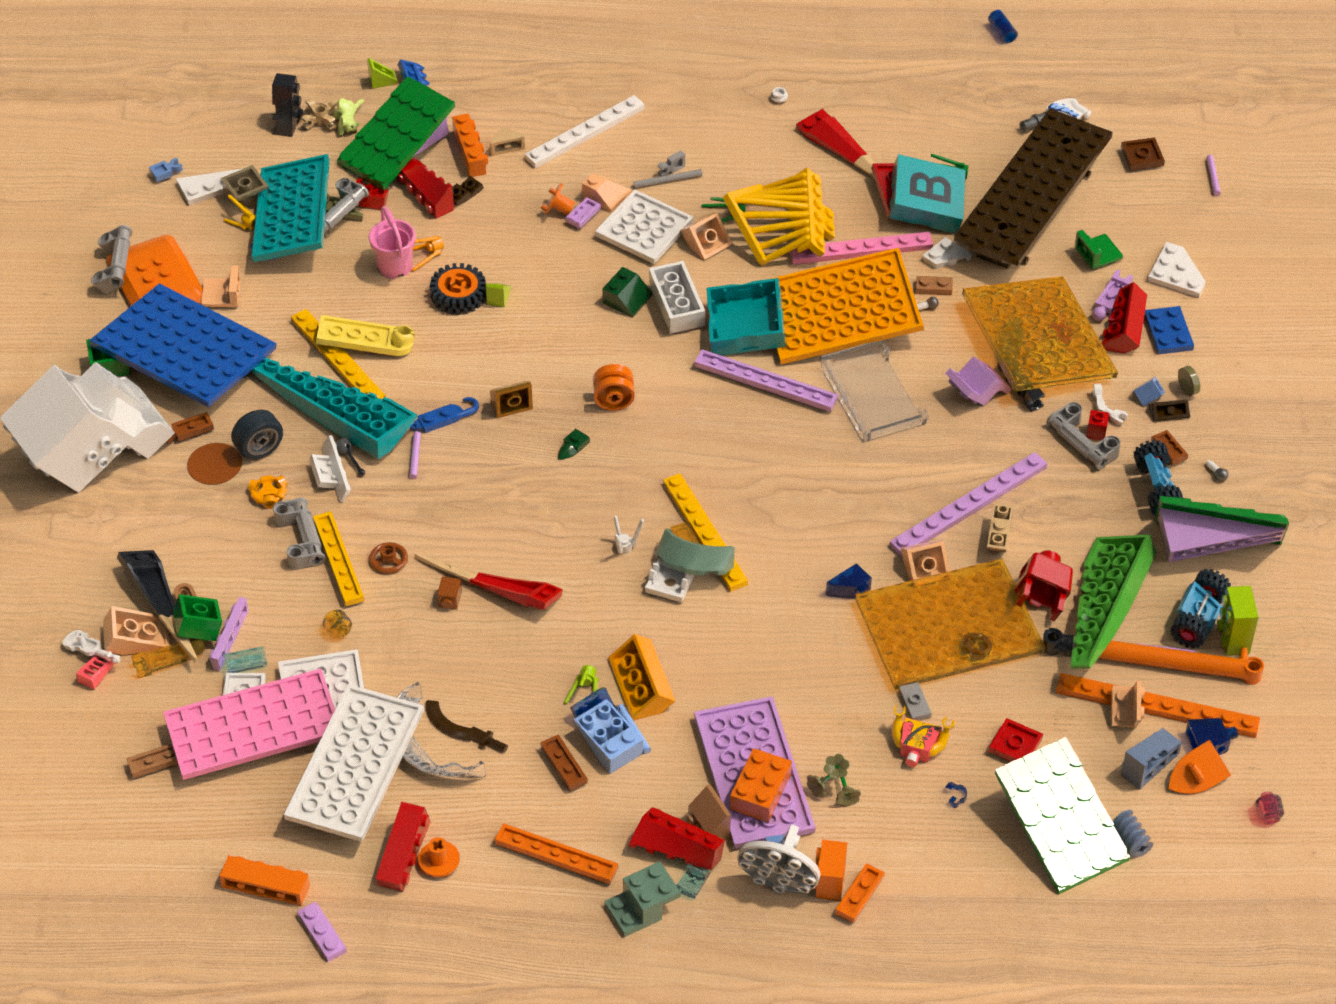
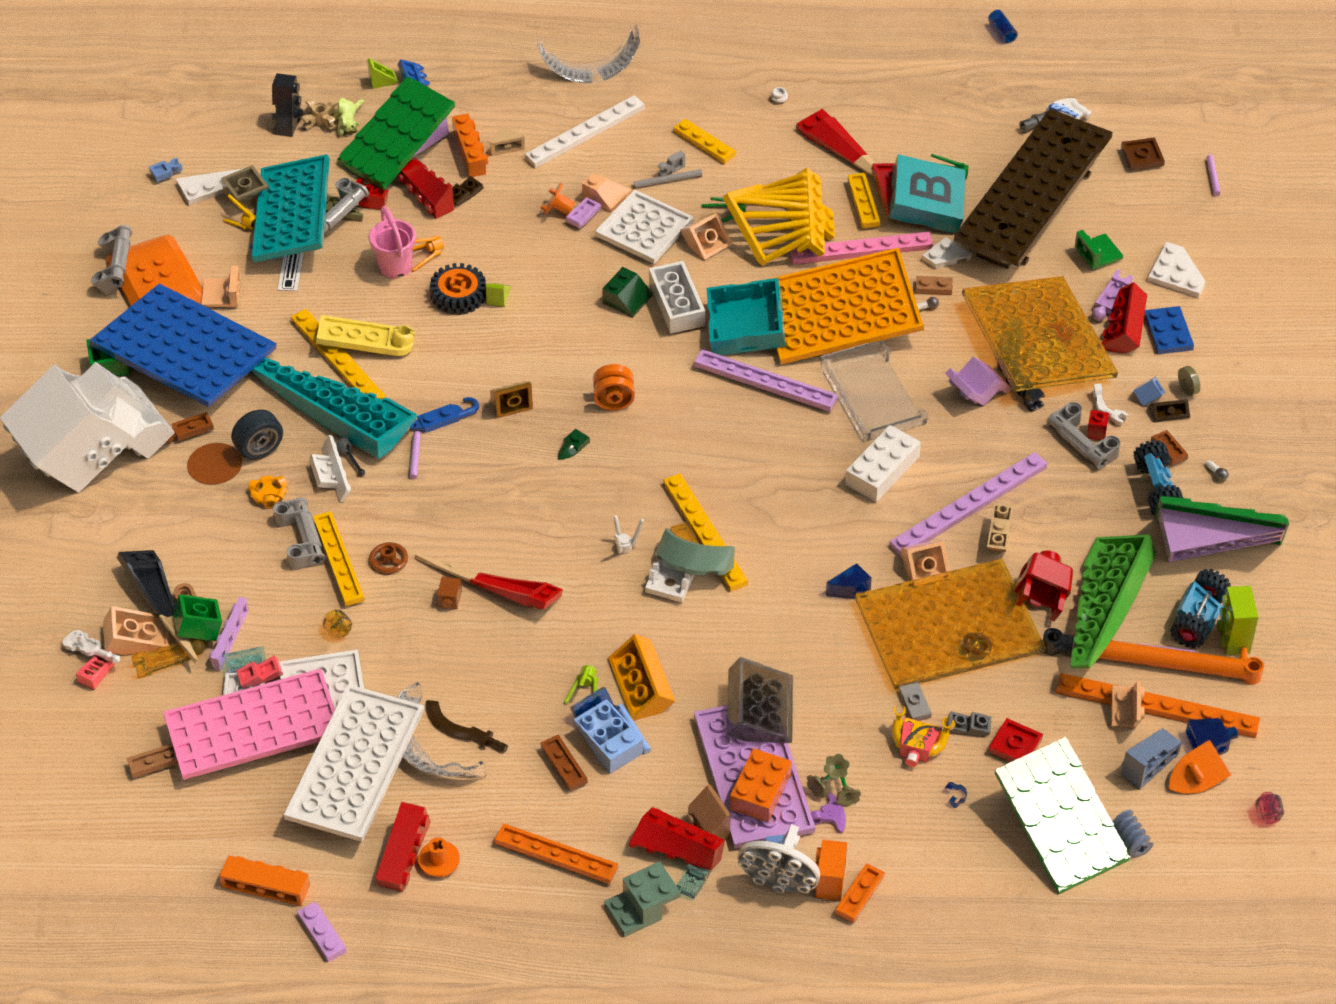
(256, 674): none -> coral slope
(290, 272): none -> white sticker
(598, 70): none -> clear windscreen
(704, 141): none -> yellow plate
(759, 703): none -> clear smoke slope
(831, 813): none -> medium lavender piece
(863, 200): none -> yellow plate
(883, 463): none -> white brick
(972, 725): none -> dark grey slope

